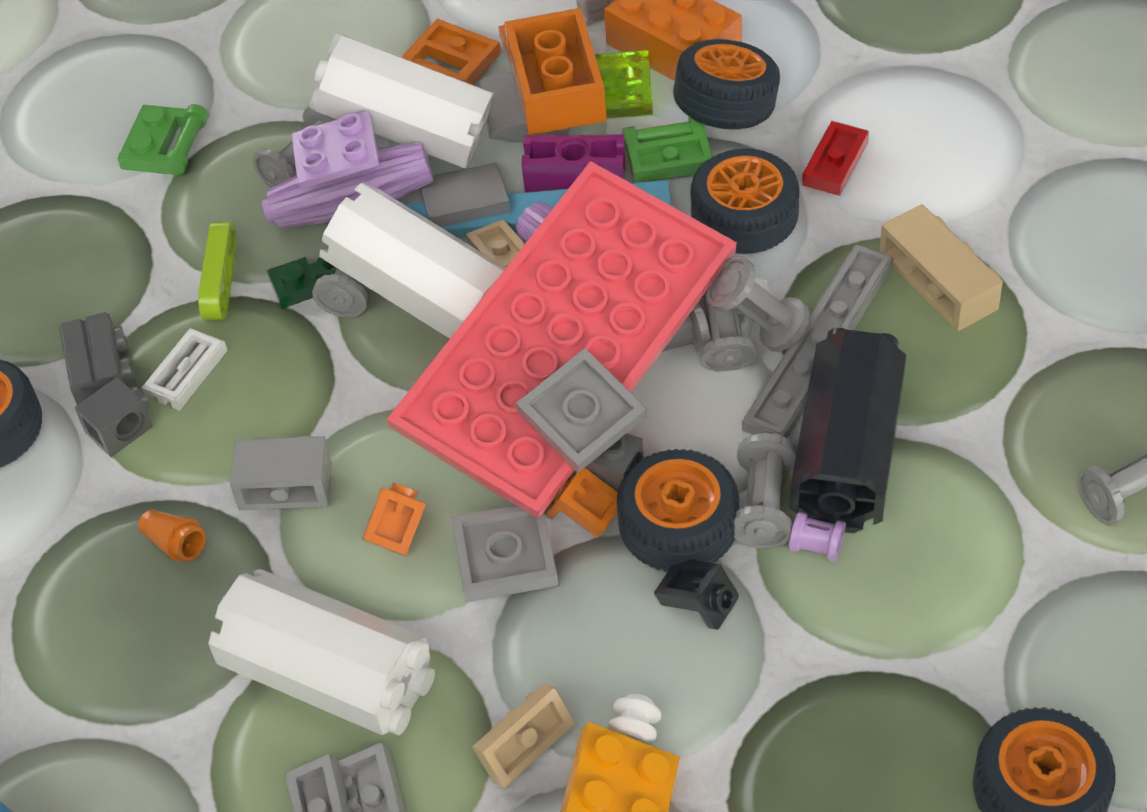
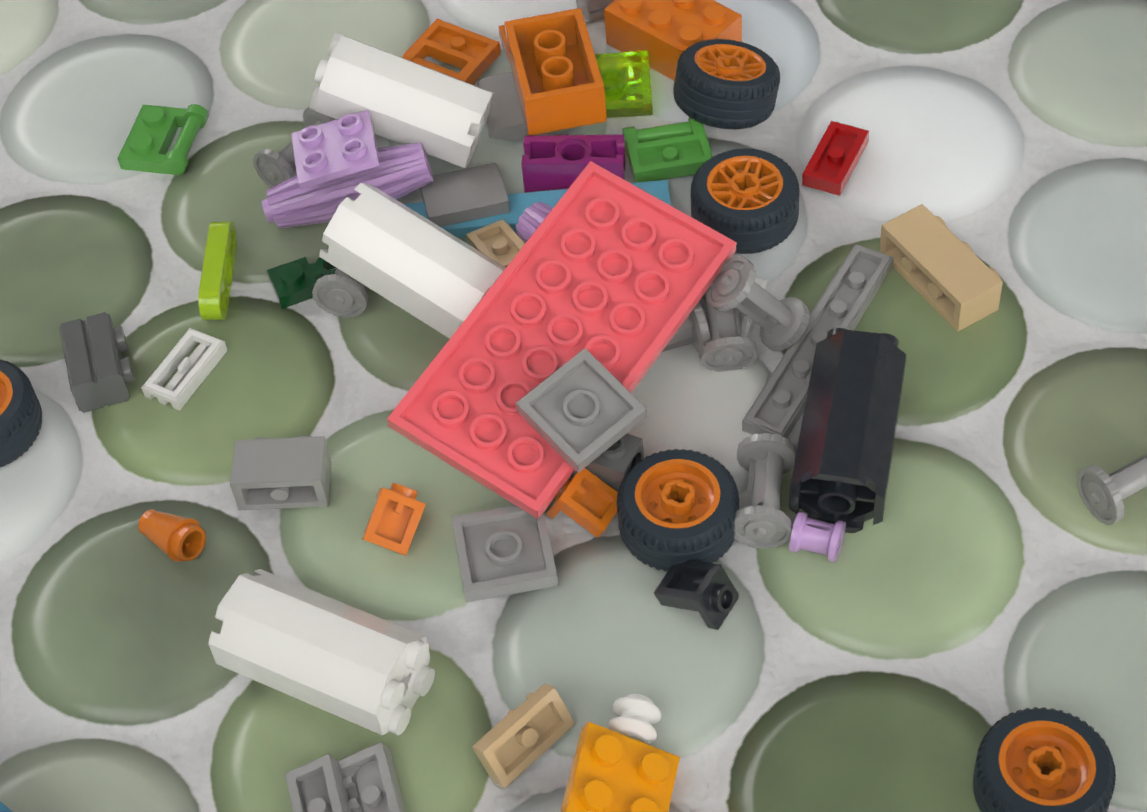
(114, 416): dark grey brick -> none

